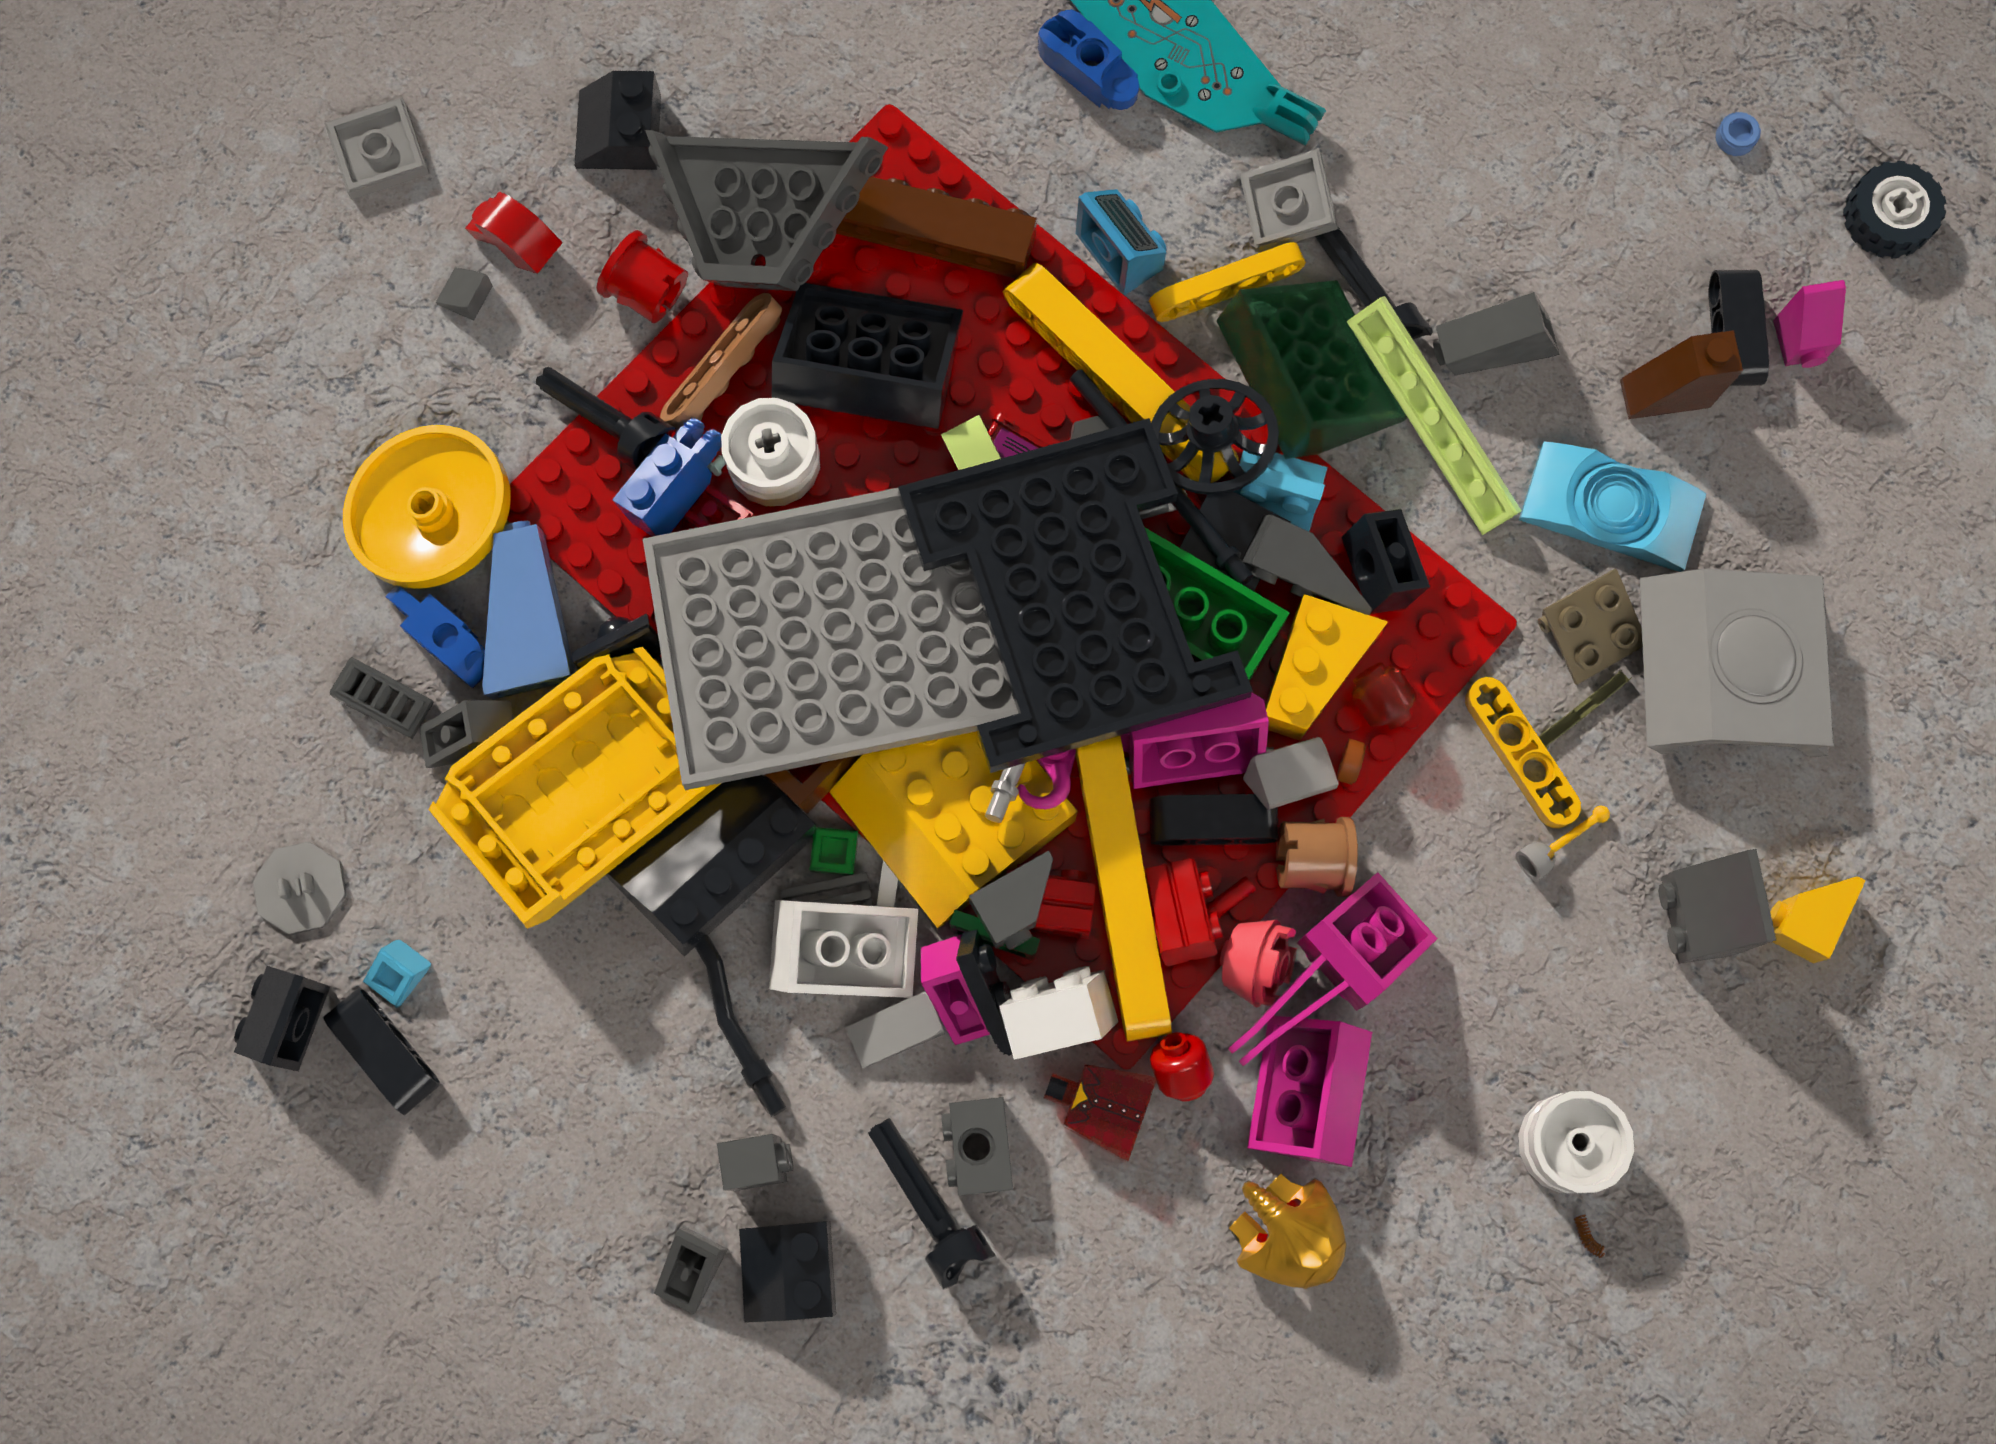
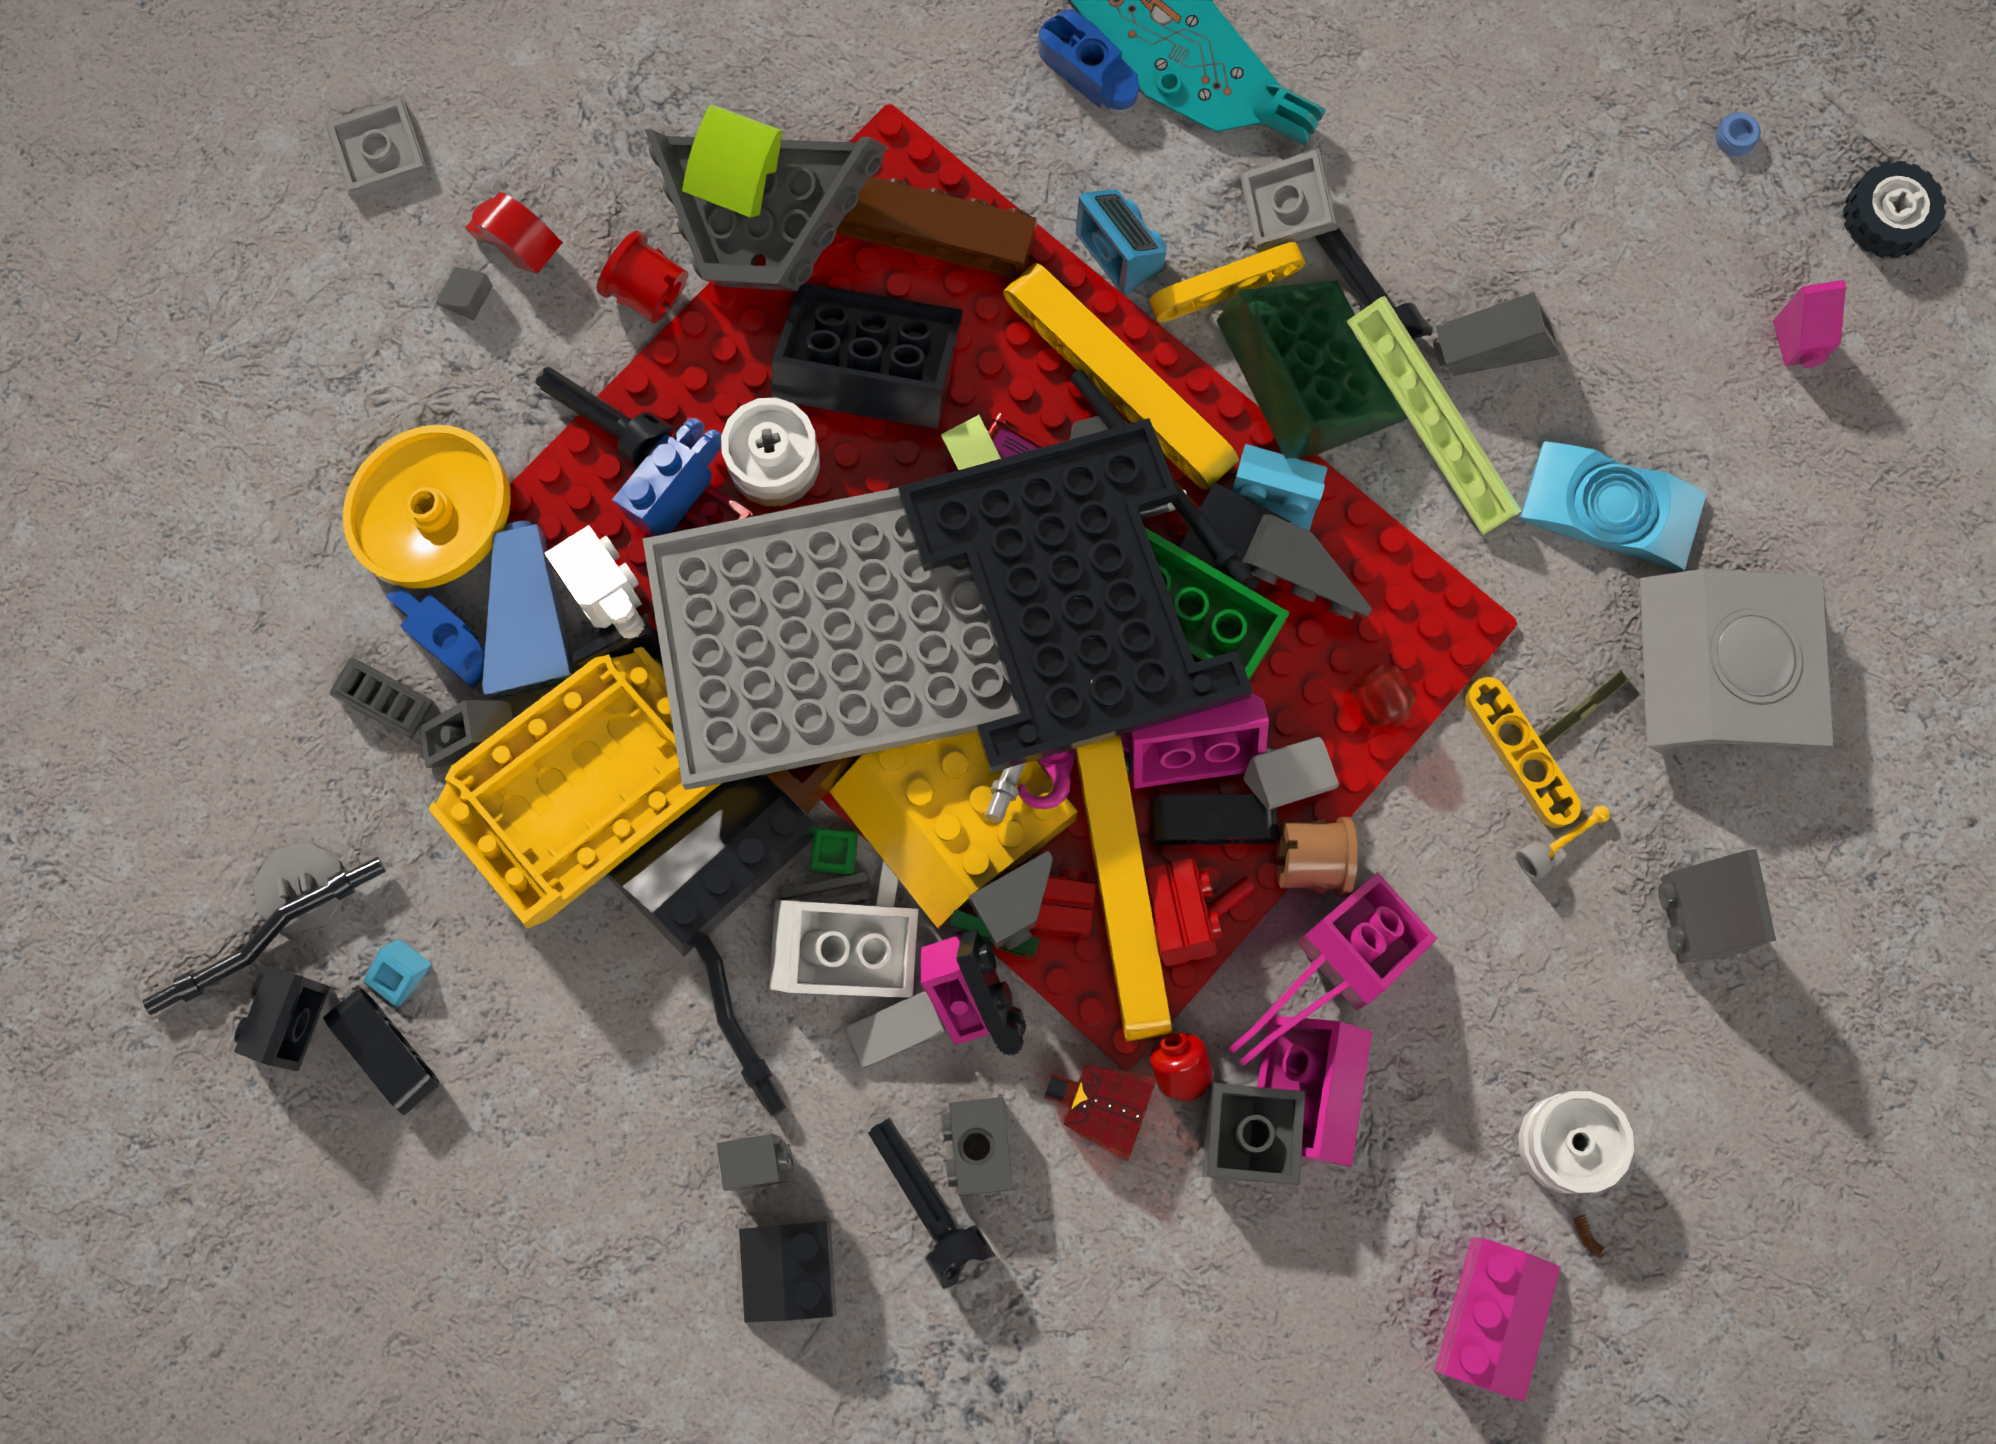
(192, 984): none -> black bar
(597, 582): none -> white hinge
(614, 121): black slope -> none
(689, 1269): dark grey slope -> none
(717, 465): light aqua piece -> none
(723, 359): medium nougat plate -> none
(732, 160): none -> lime slope
(1058, 1013): white brick -> none
(1214, 429): black wheel -> none
(1253, 1134): none -> dark grey slope
(1258, 961): coral cone -> none
(1303, 1230): pearl gold piece -> none
(1315, 661): yellow wedge -> none
(1351, 761): dark orange tile -> none
(1385, 561): black brick -> none
(1497, 1318): none -> dark pink slope
(1594, 626): dark tan hinge -> none
(1683, 377): reddish brown slope -> none
(1738, 305): black beam -> none
(1815, 919): yellow slope -> none

